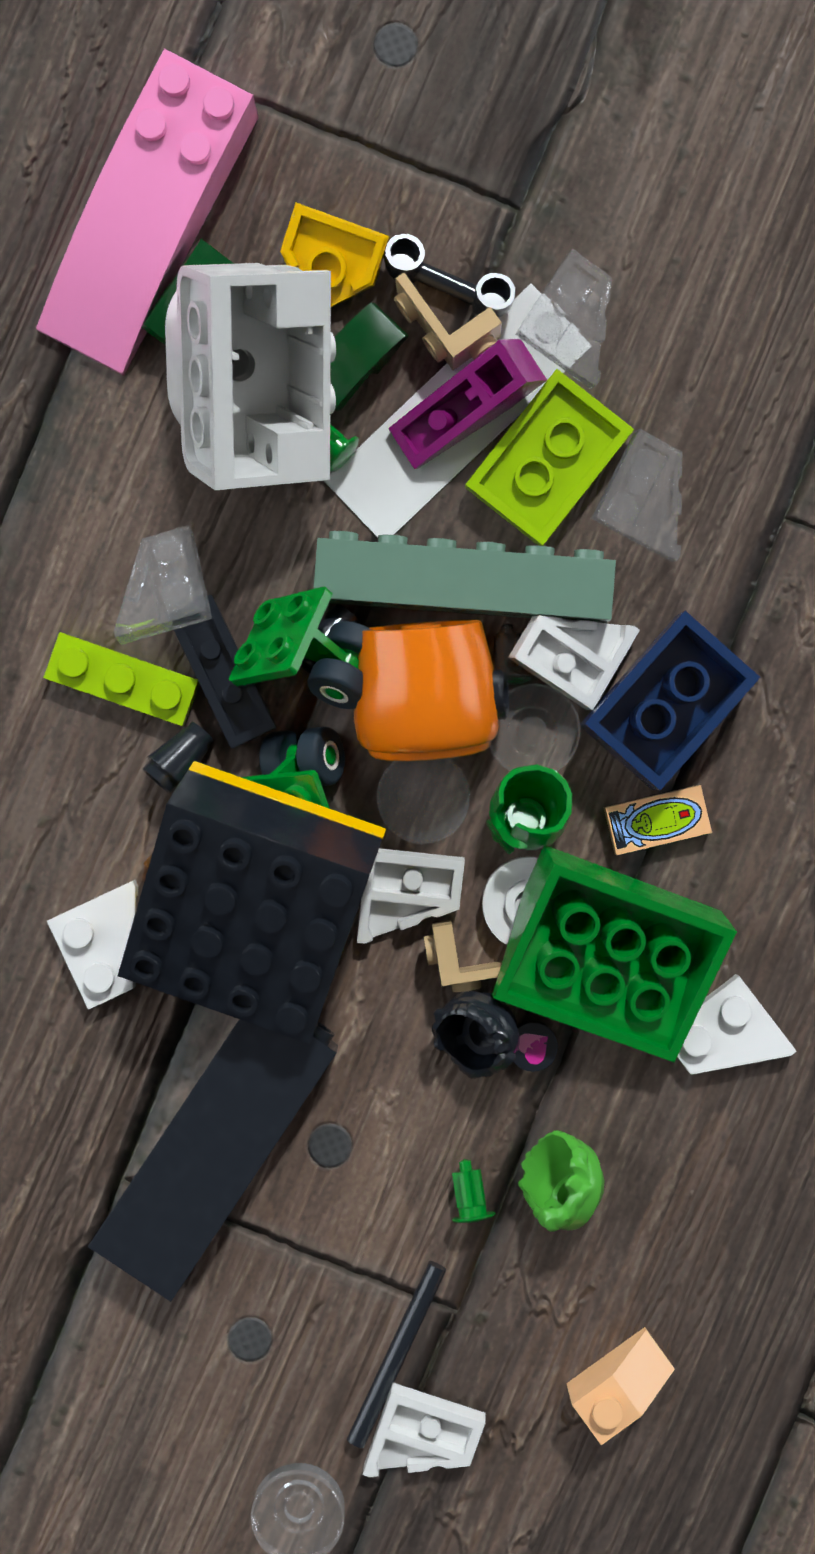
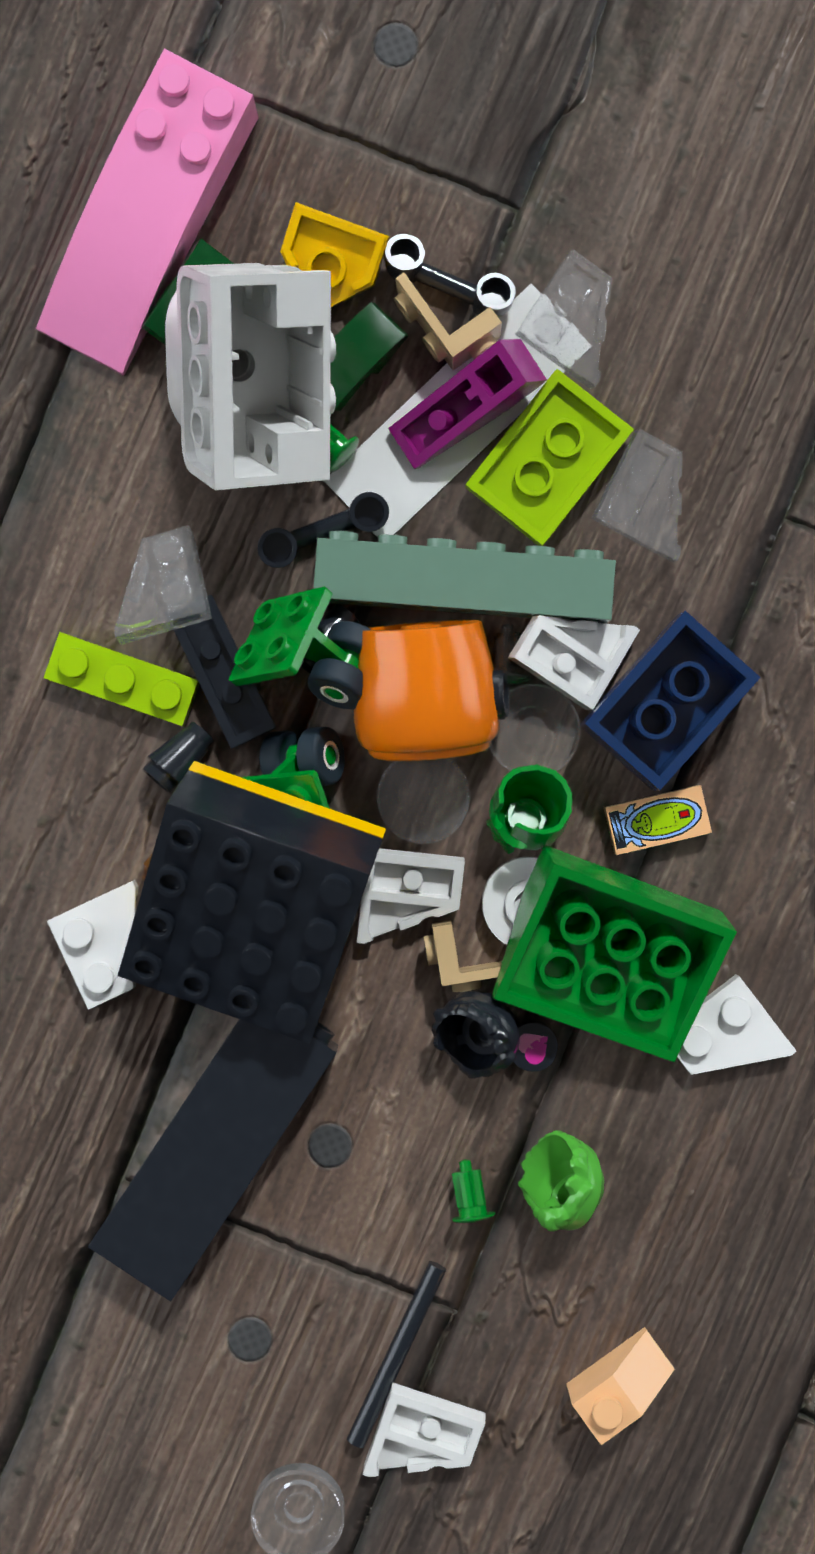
(366, 512): none -> black bar

